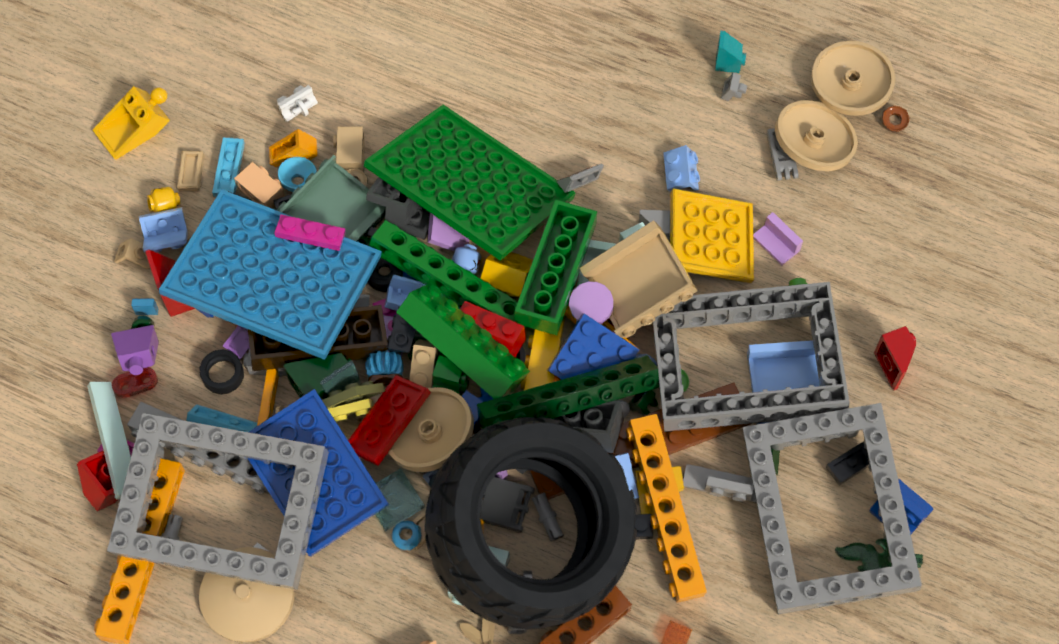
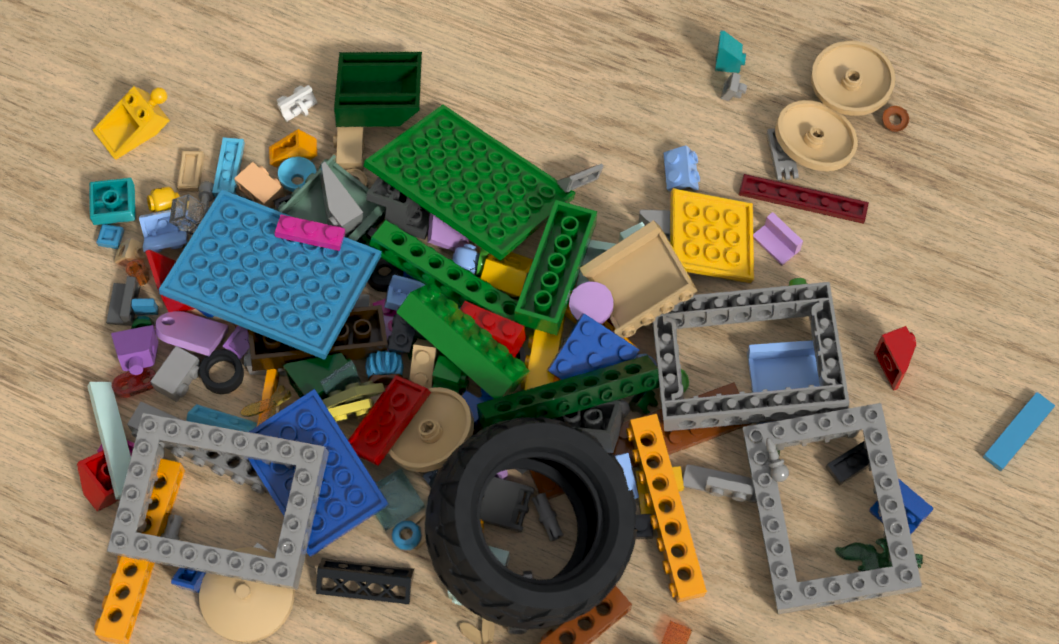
(101, 205): none -> teal brick
(110, 236): none -> dark azure tile
(120, 306): none -> dark grey panel
(137, 269): none -> clear orange gear
(176, 374): none -> light grey brick
(187, 213): none -> clear brick
(188, 579): none -> blue slope
(190, 331): none -> lavender tile
(205, 192): none -> light grey bar
(267, 406): none -> clear yellow piece
(339, 205): none -> light grey slope
(367, 573): none -> black fence
(377, 88): none -> dark green slope
(481, 262): none -> bright green piece
(779, 471): none -> light grey bar
(804, 198): none -> dark red tile
(1018, 431): none -> dark azure tile

